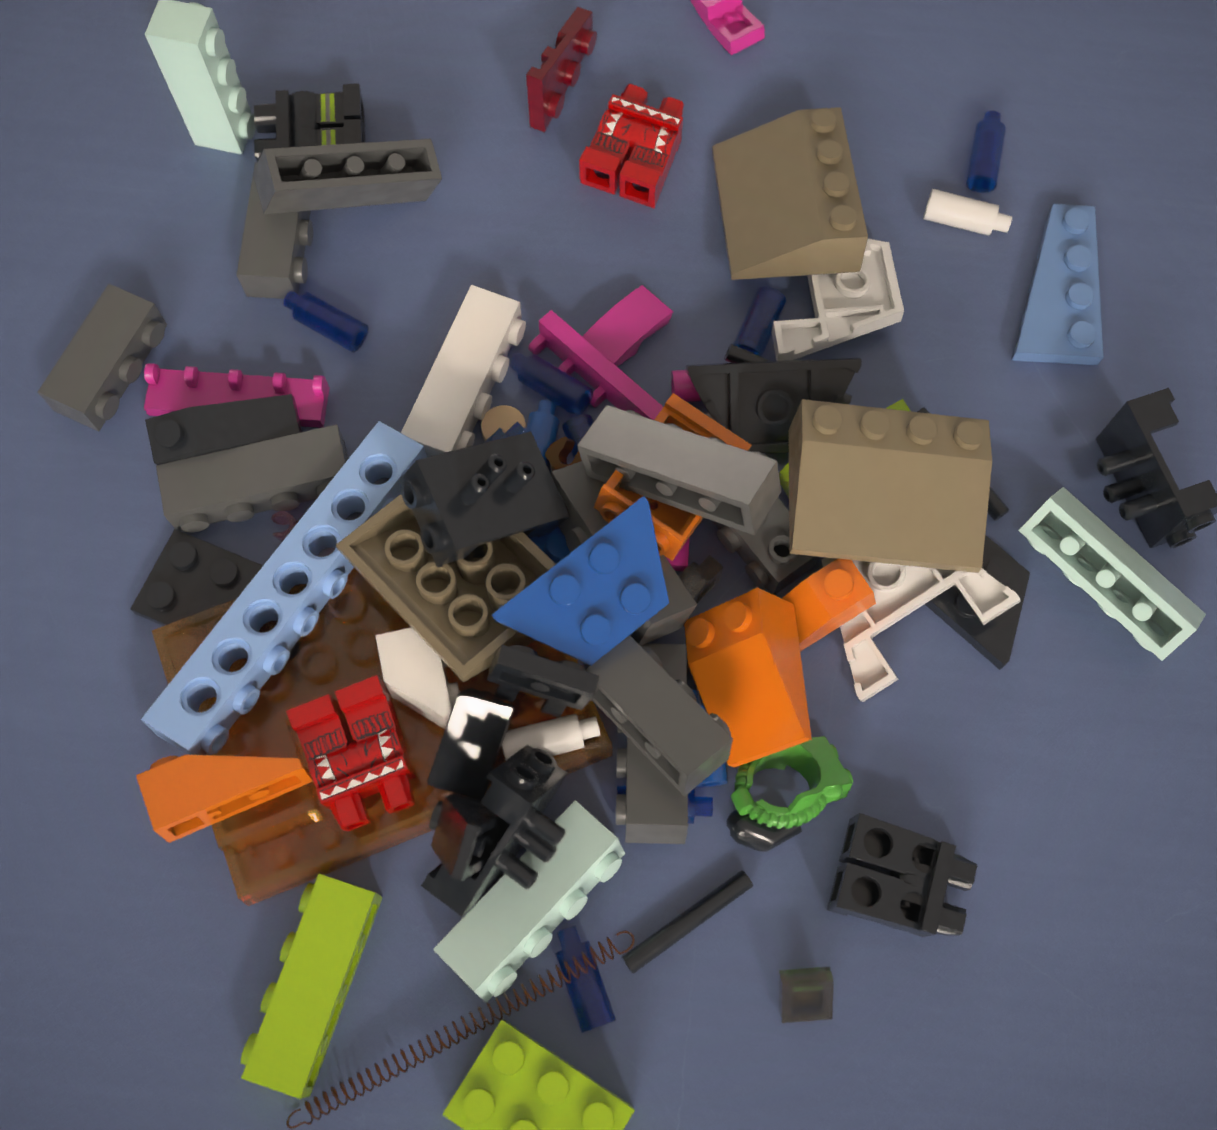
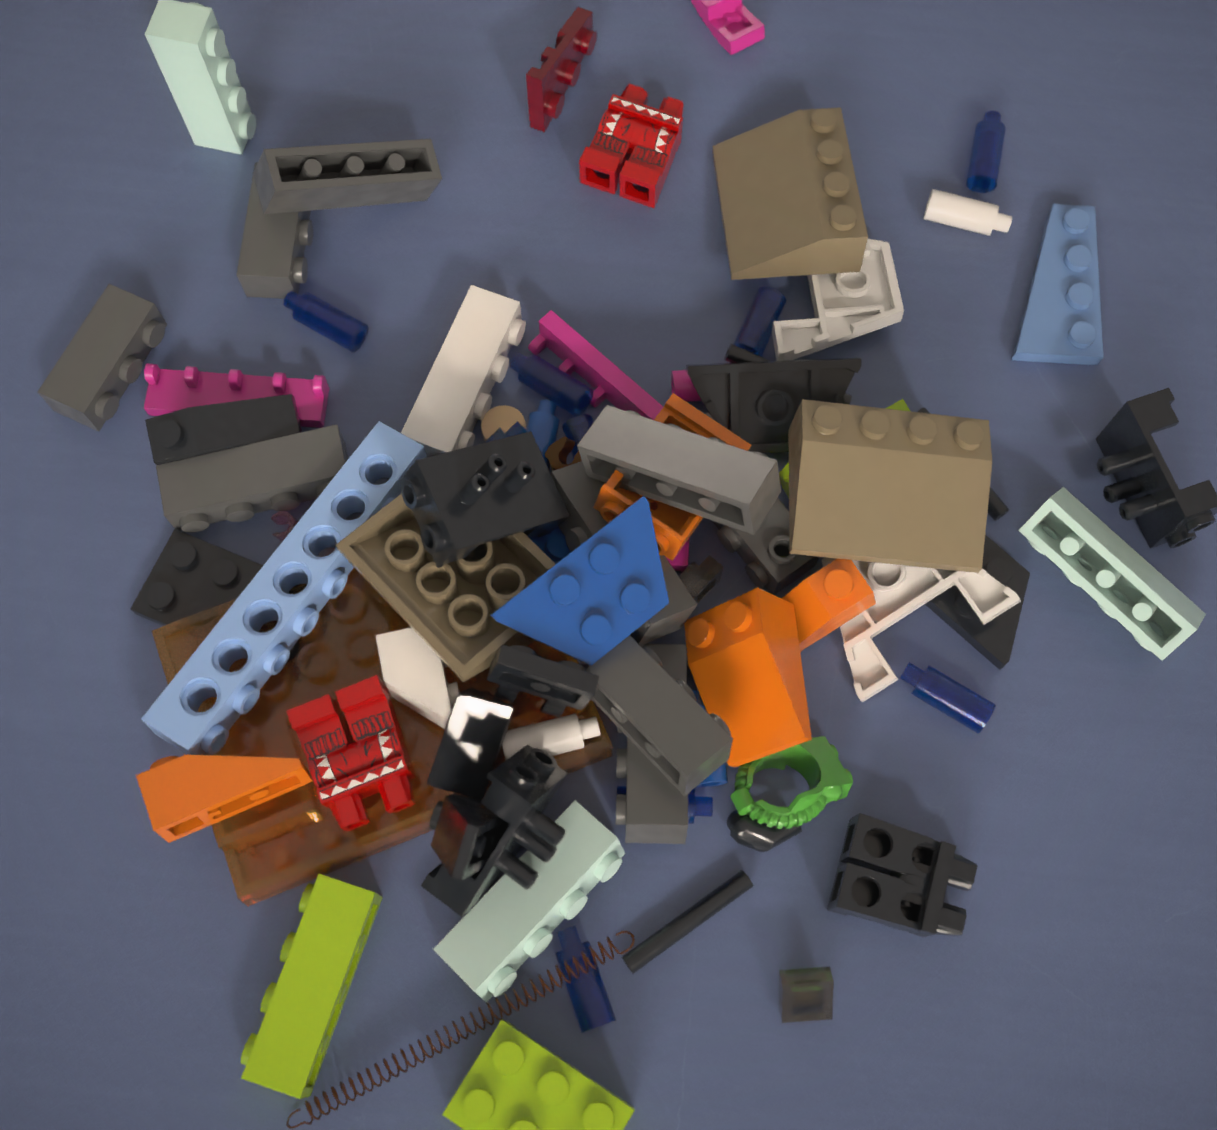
(311, 119): black hips -> none
(628, 324): dark pink slope -> none
(949, 696): none -> clear blue cylinder

